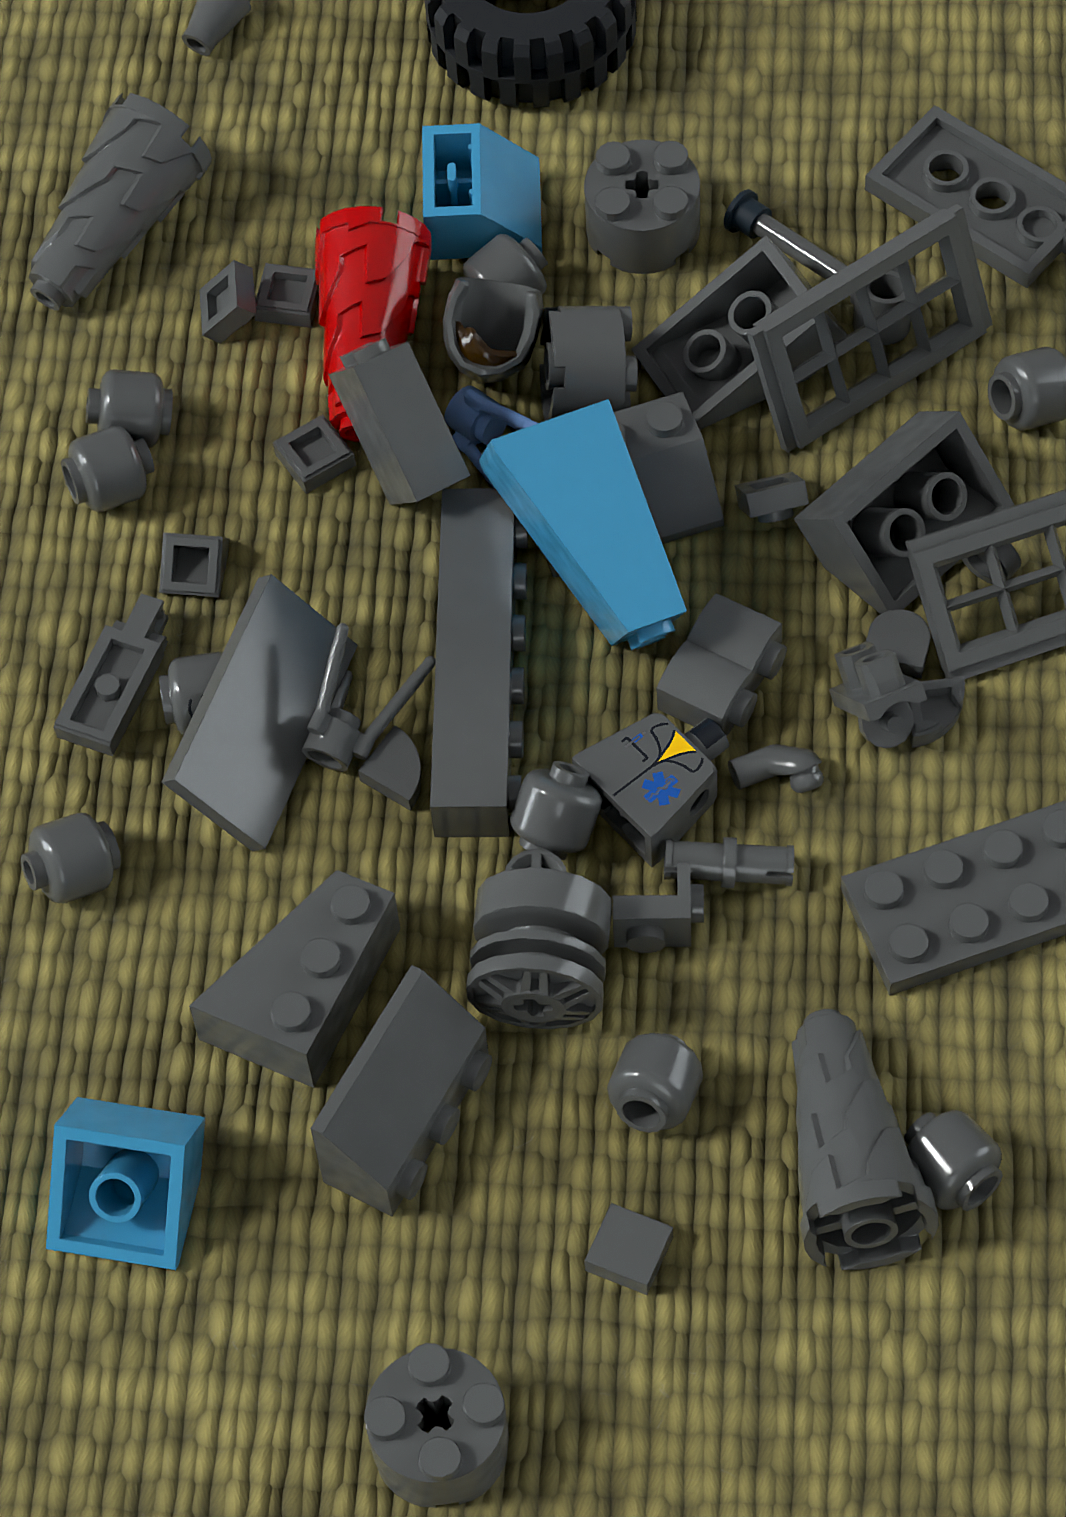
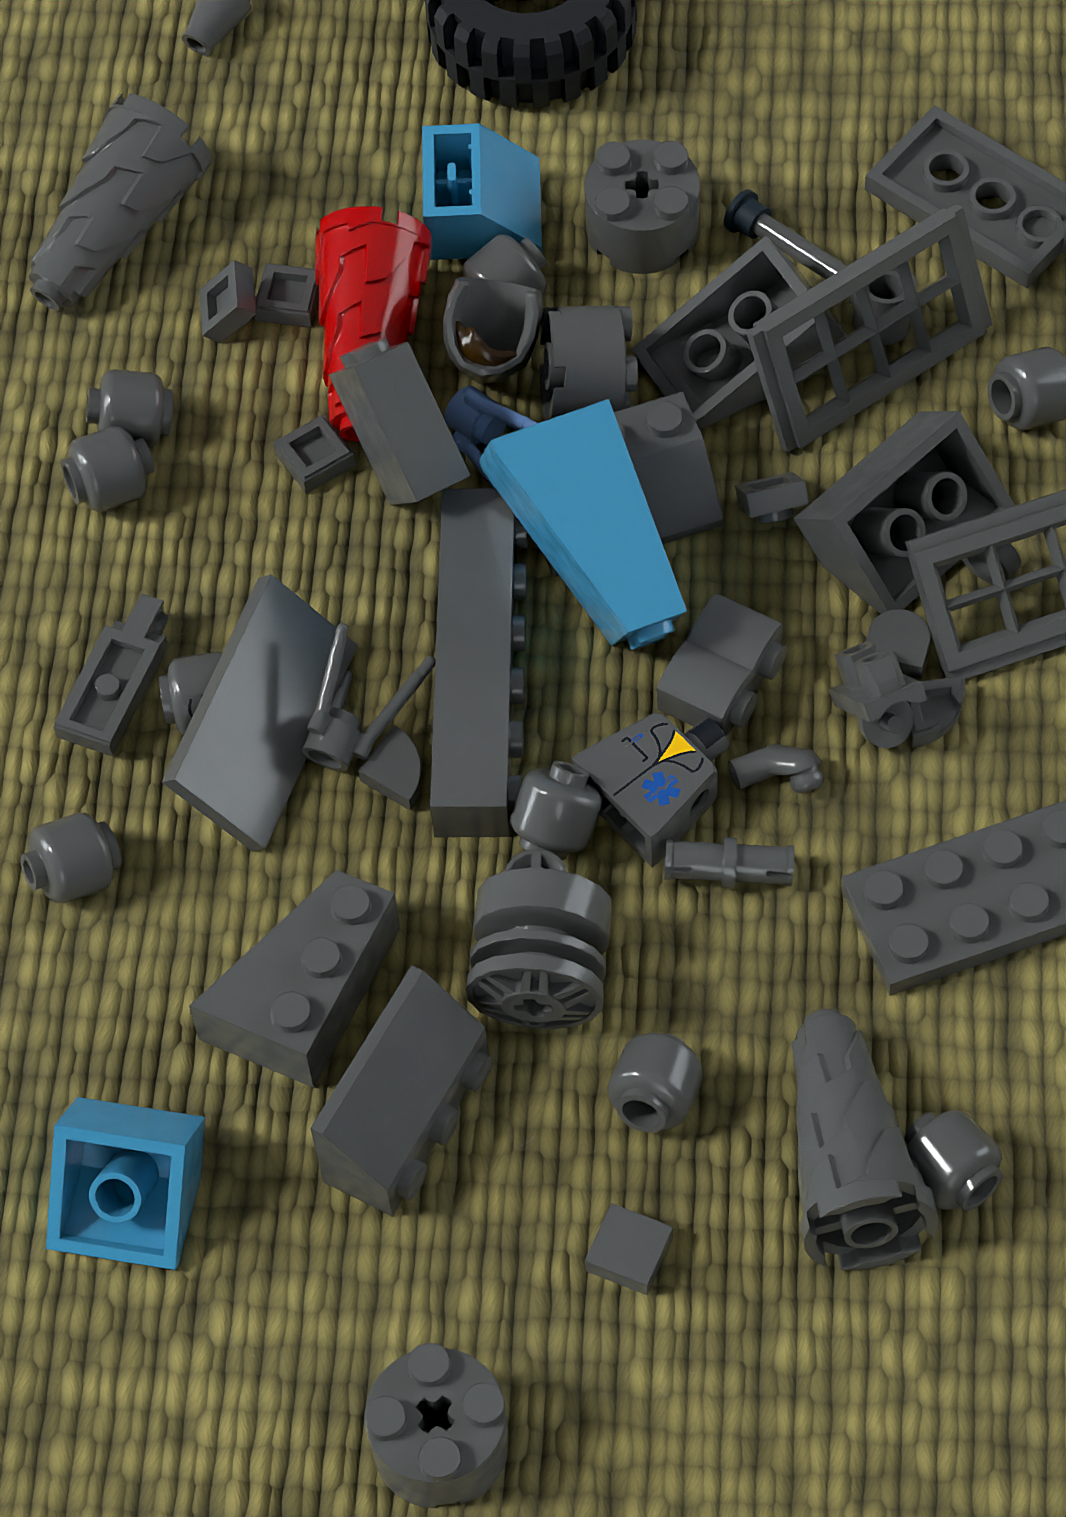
(193, 564): dark grey slope -> none
(659, 921): dark grey bracket -> none

